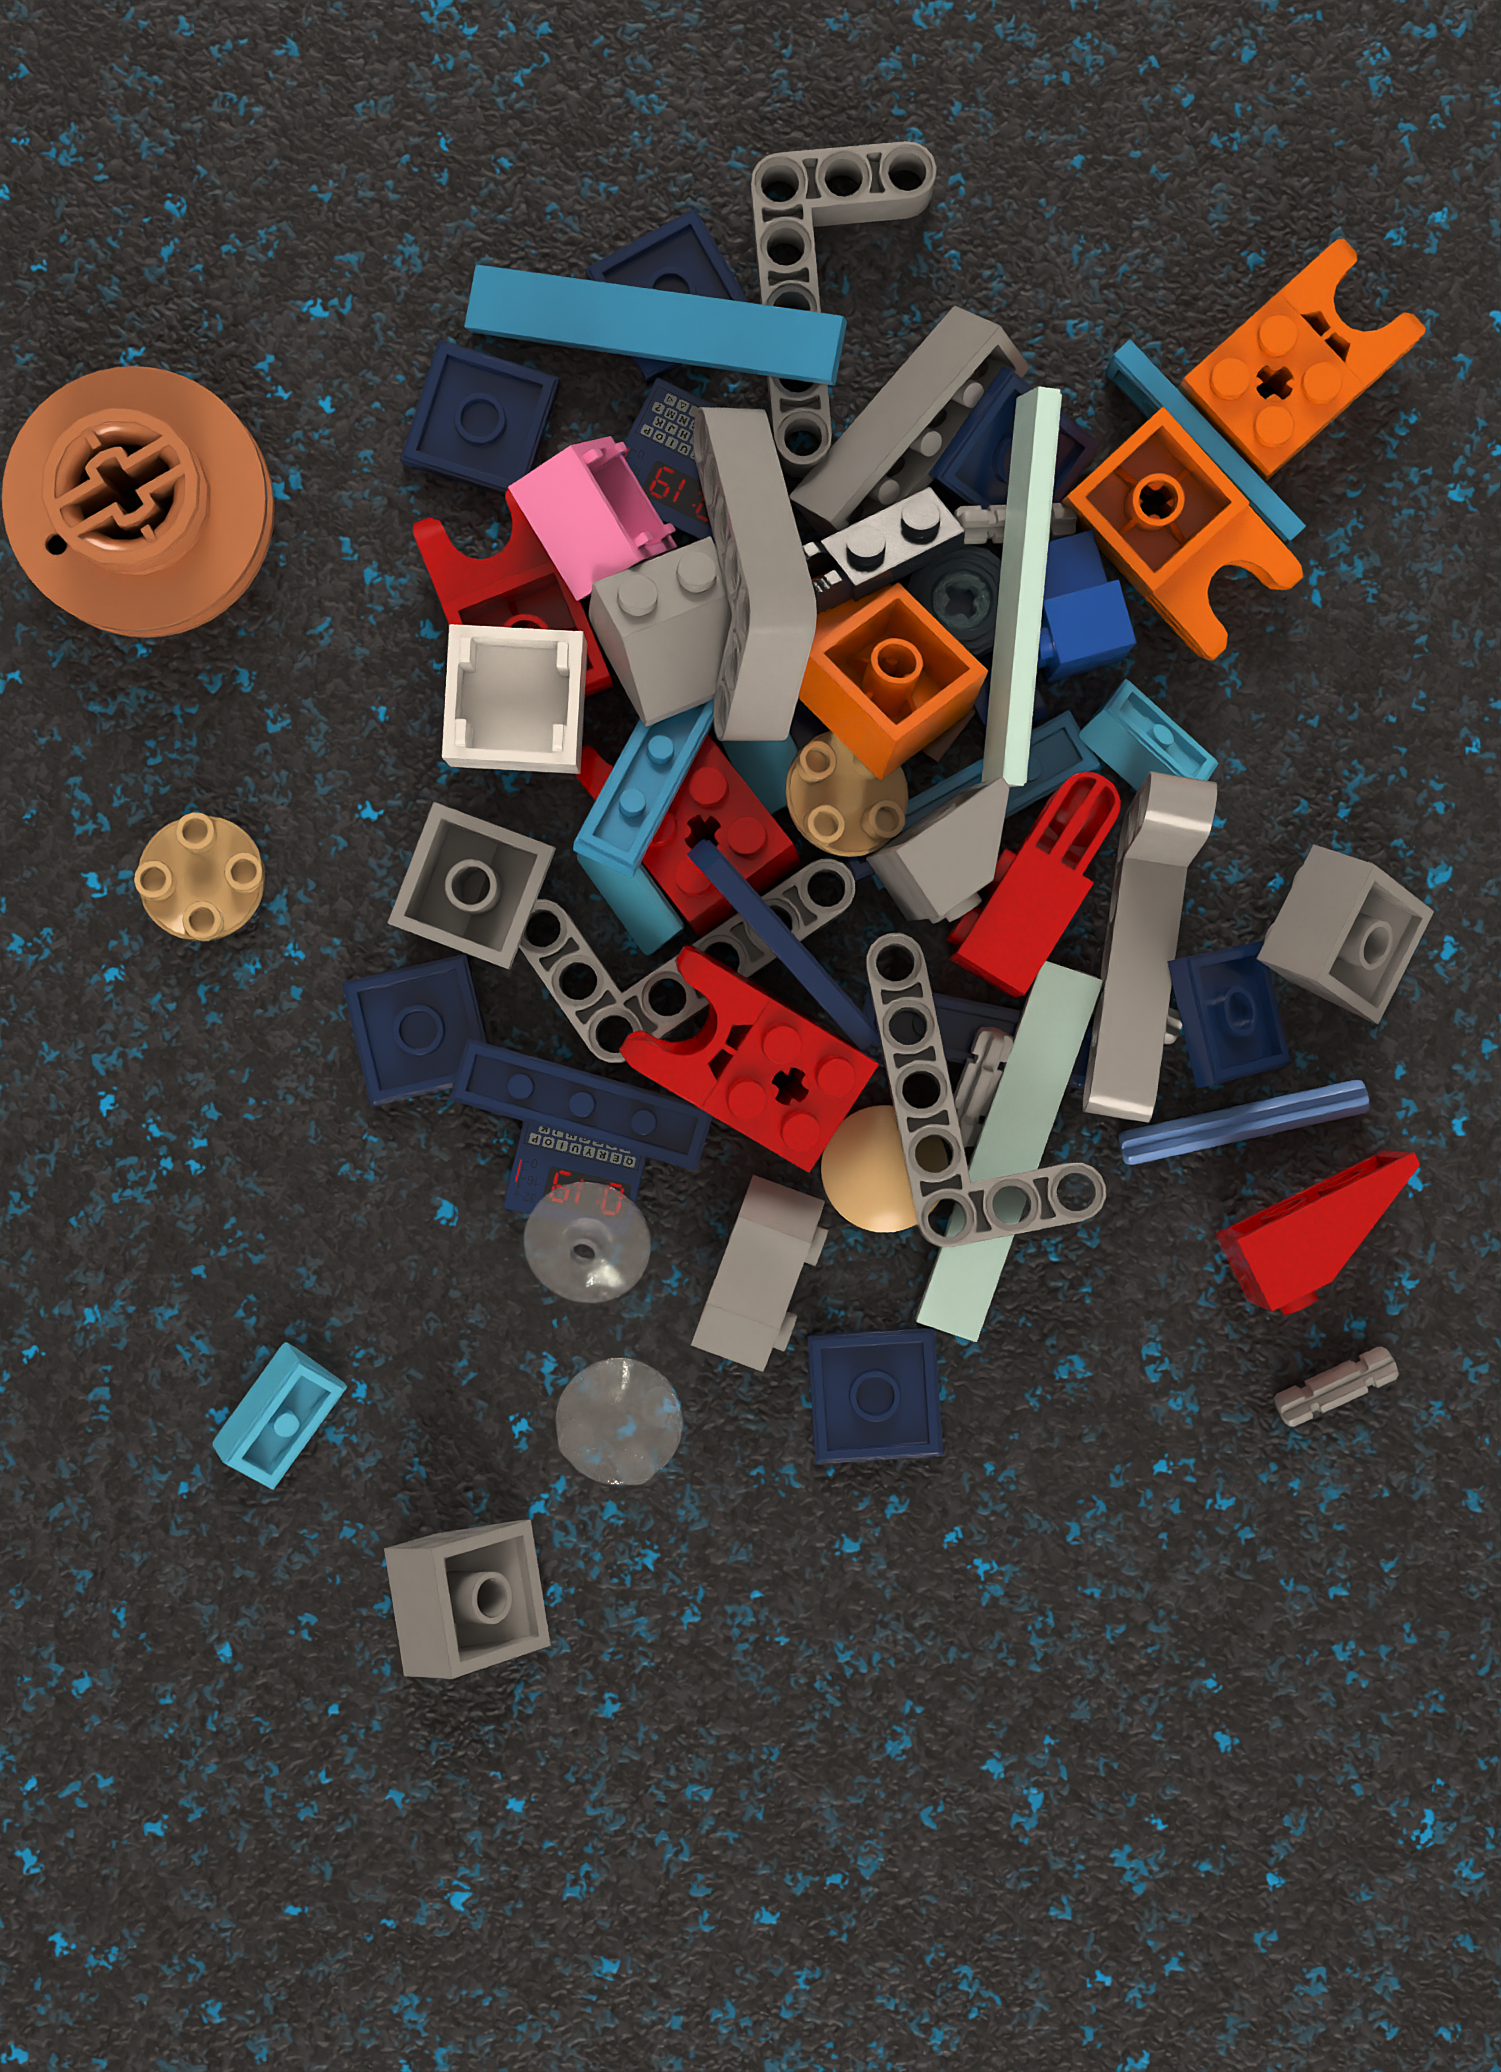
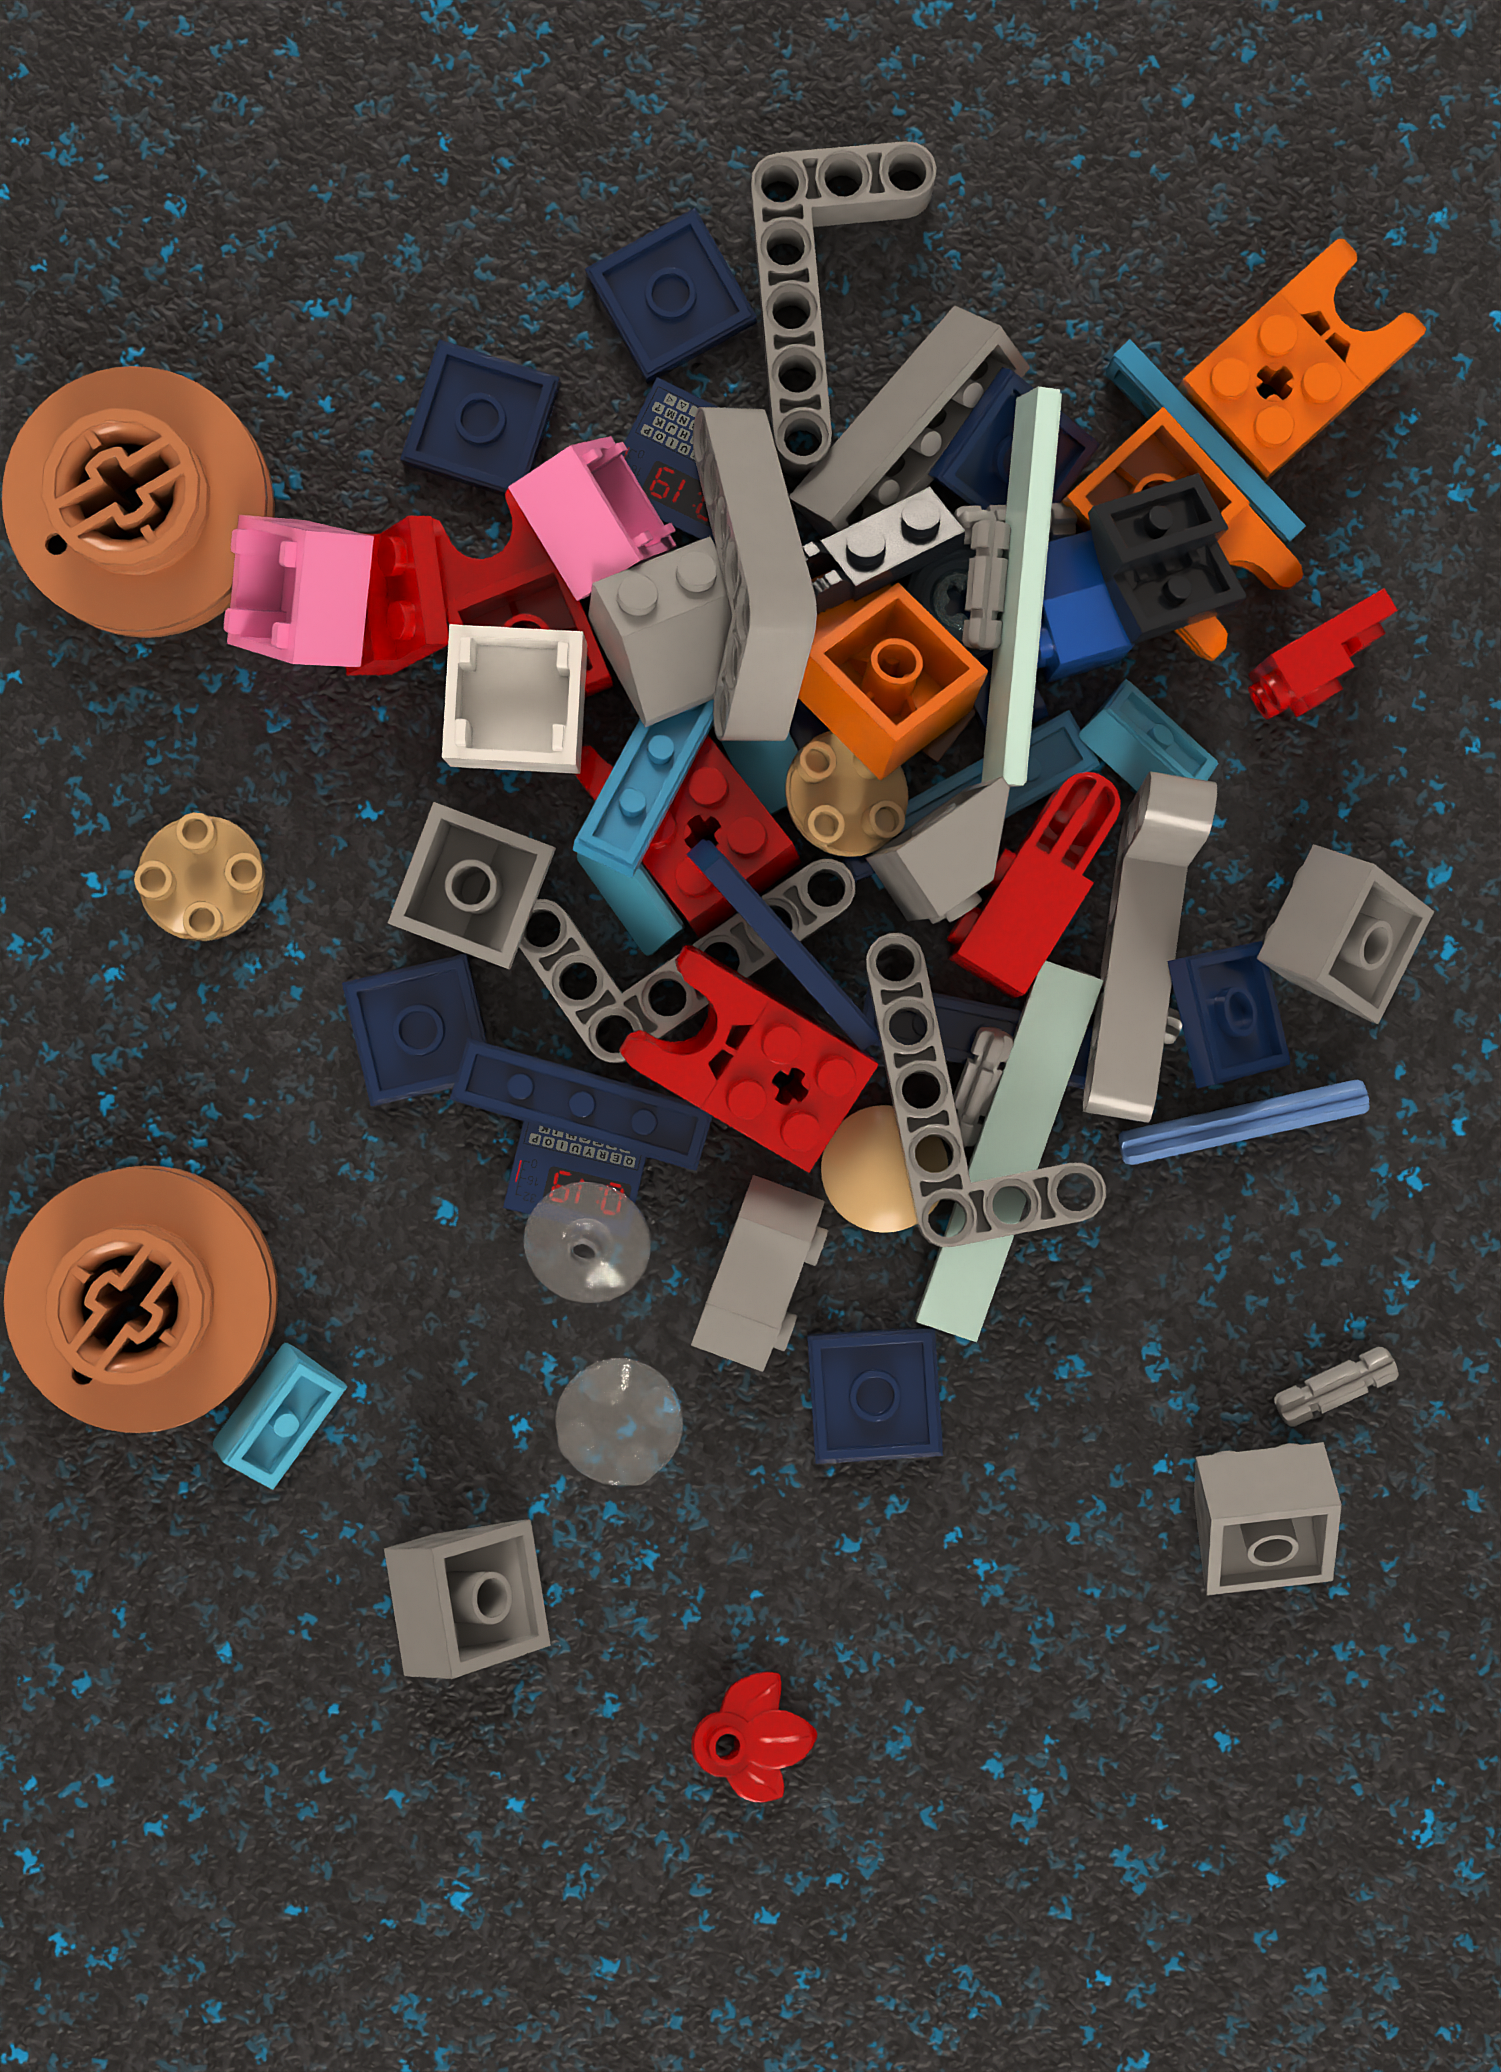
(213, 1286): none -> nougat wheel
(299, 591): none -> bright pink container
(403, 600): none -> red plate
(656, 324): dark azure tile -> none
(762, 1738): none -> red plate
(986, 584): none -> light grey axle
(1164, 558): none -> black slope
(1266, 1517): none -> light grey slope
(1310, 666): none -> red plate
(1312, 1234): red slope -> none

